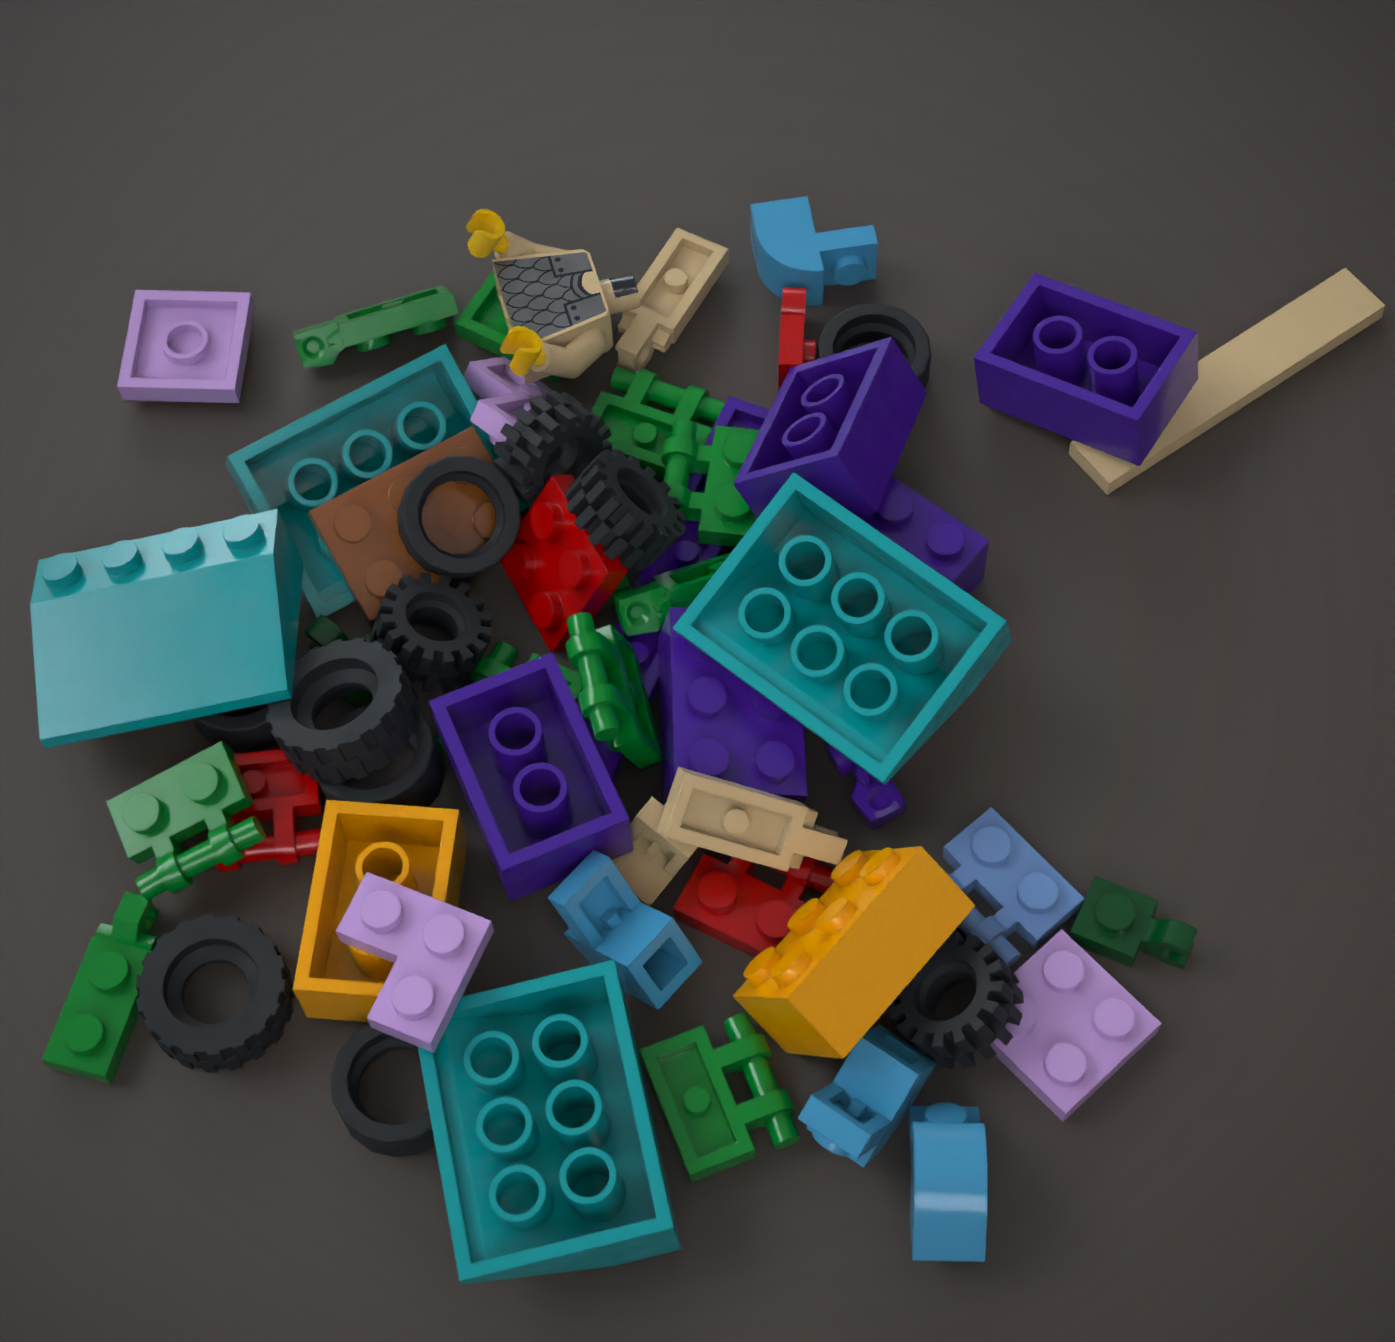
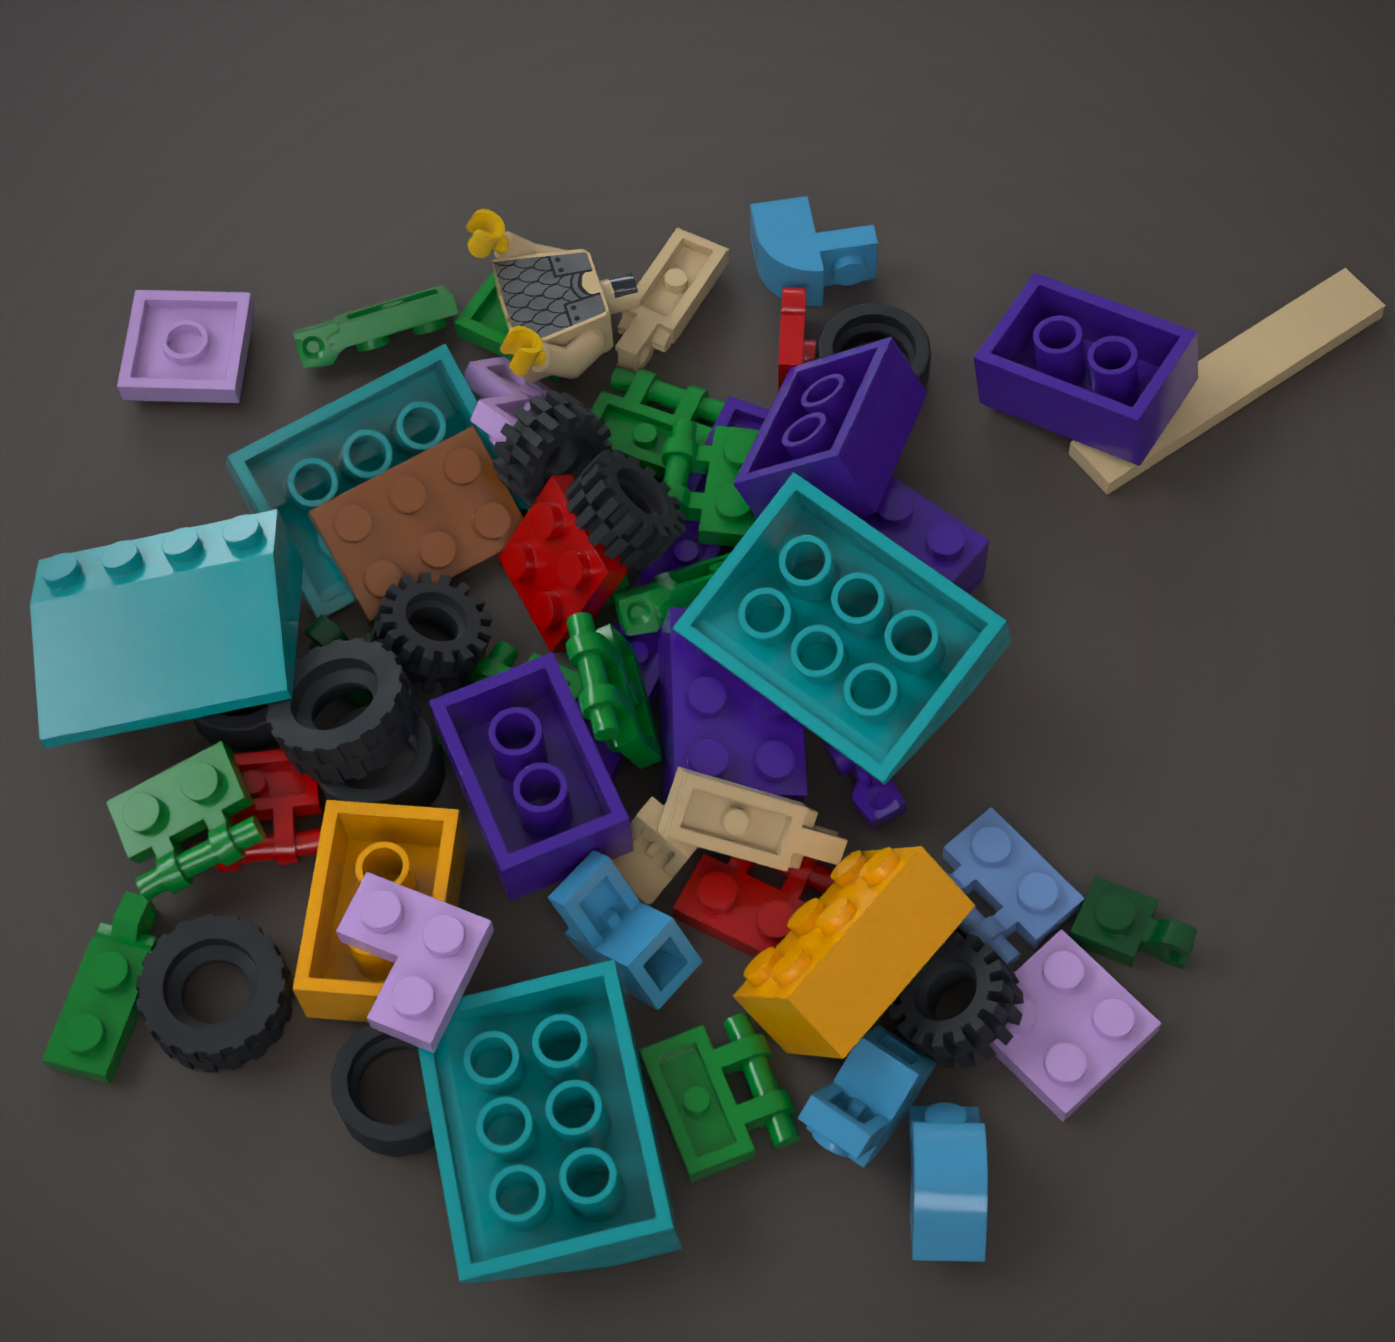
(492, 483): black tyre -> none

